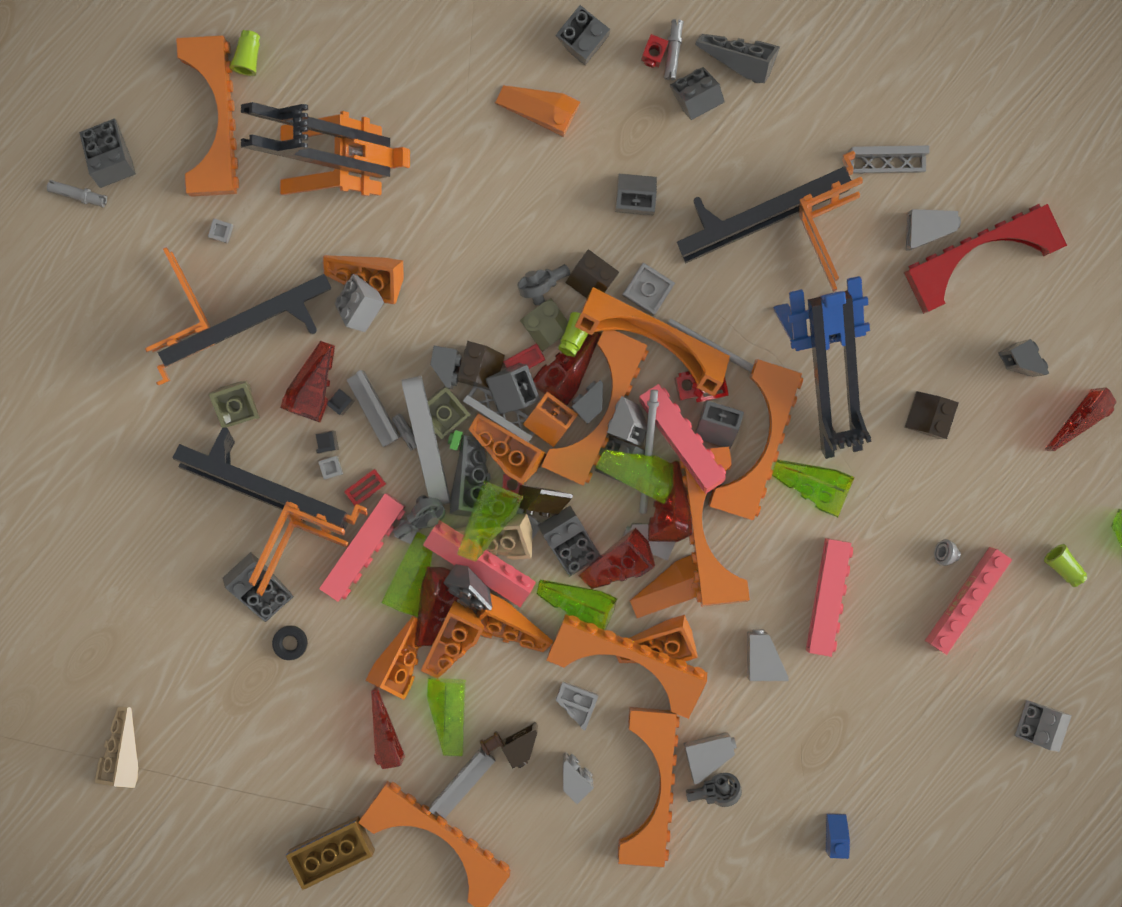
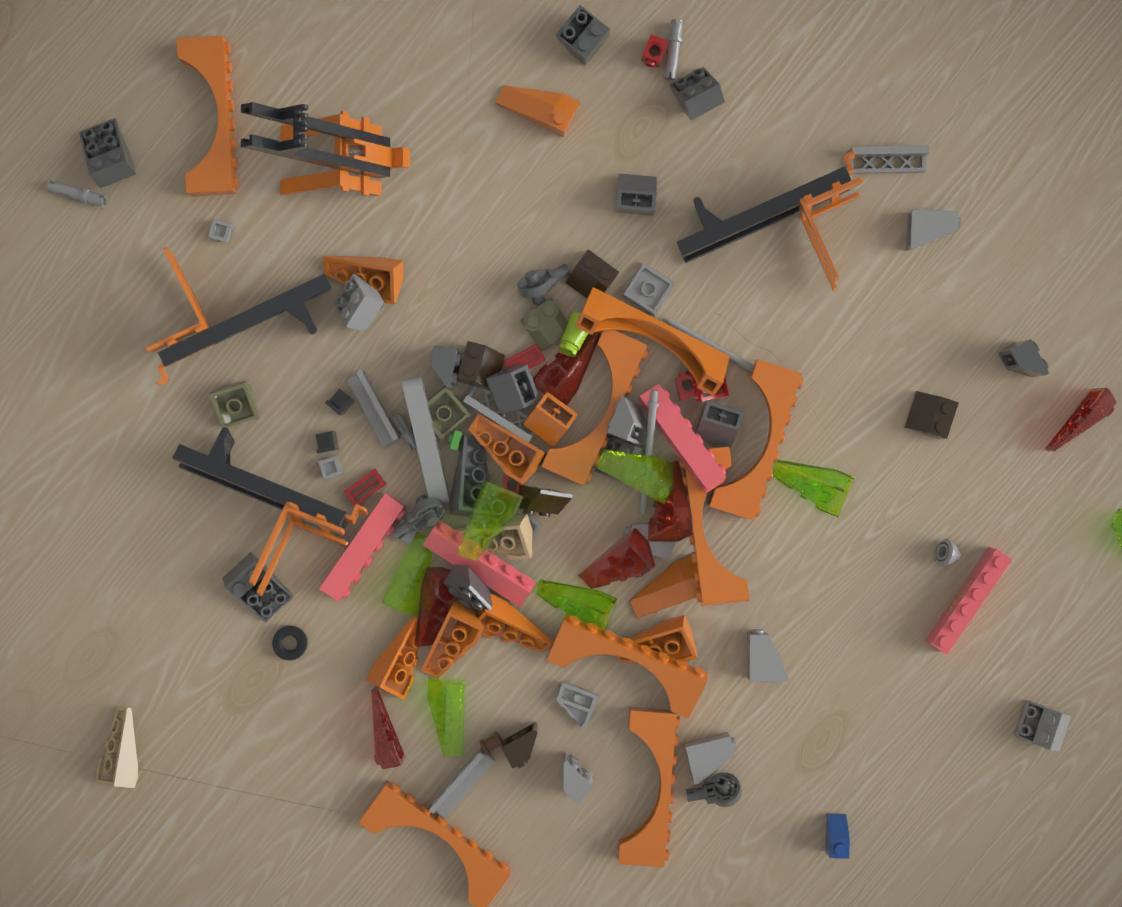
(246, 54): lime plant -> none
(308, 389): clear red wedge -> none
(330, 853): pearl gold brick -> none
(569, 541): dark grey slope -> none
(591, 403): dark grey slope -> none
(747, 59): dark grey wedge -> none
(828, 597): coral brick -> none
(832, 320): piece -> none
(1033, 229): red arch -> none
(1066, 565): lime plant -> none

